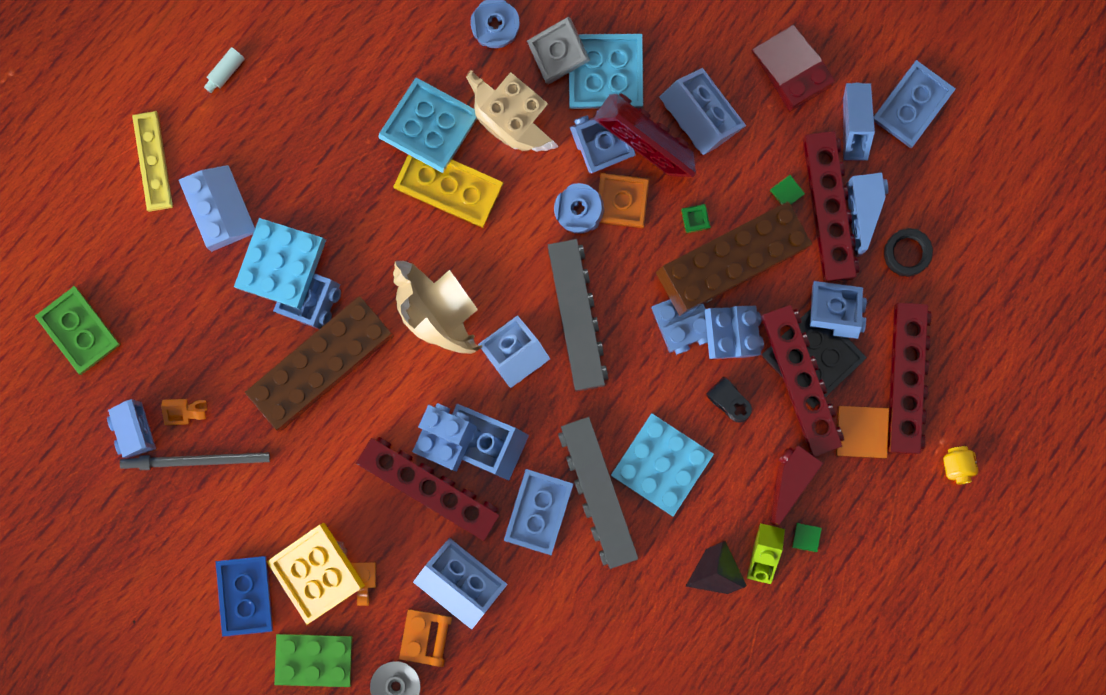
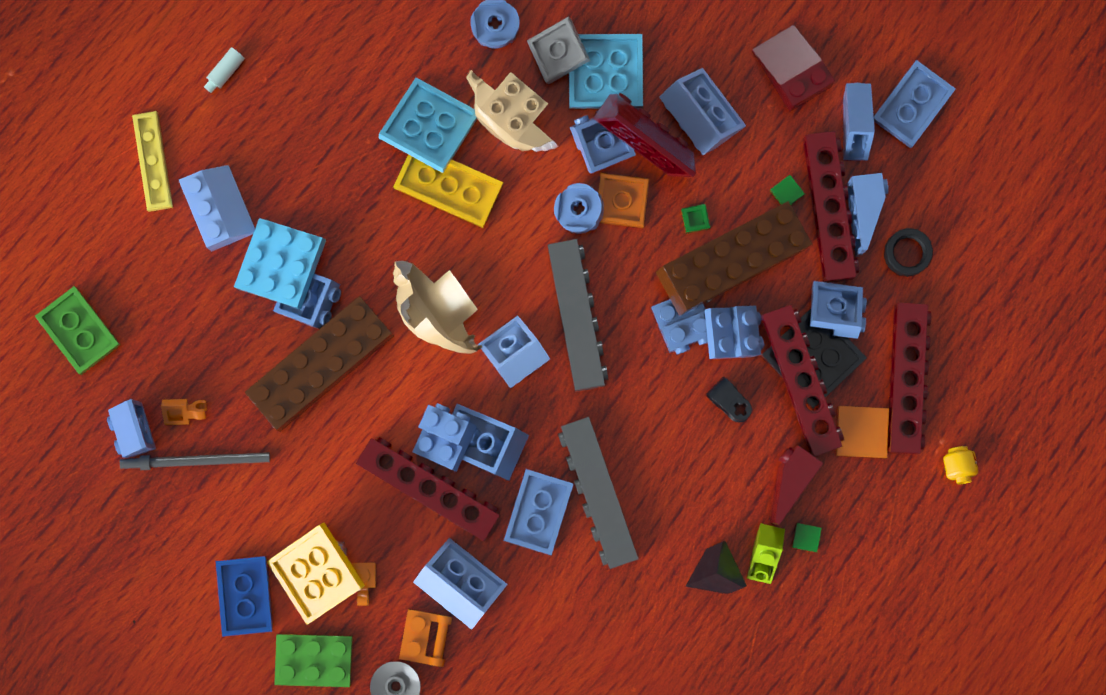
(662, 464): medium azure plate -> none

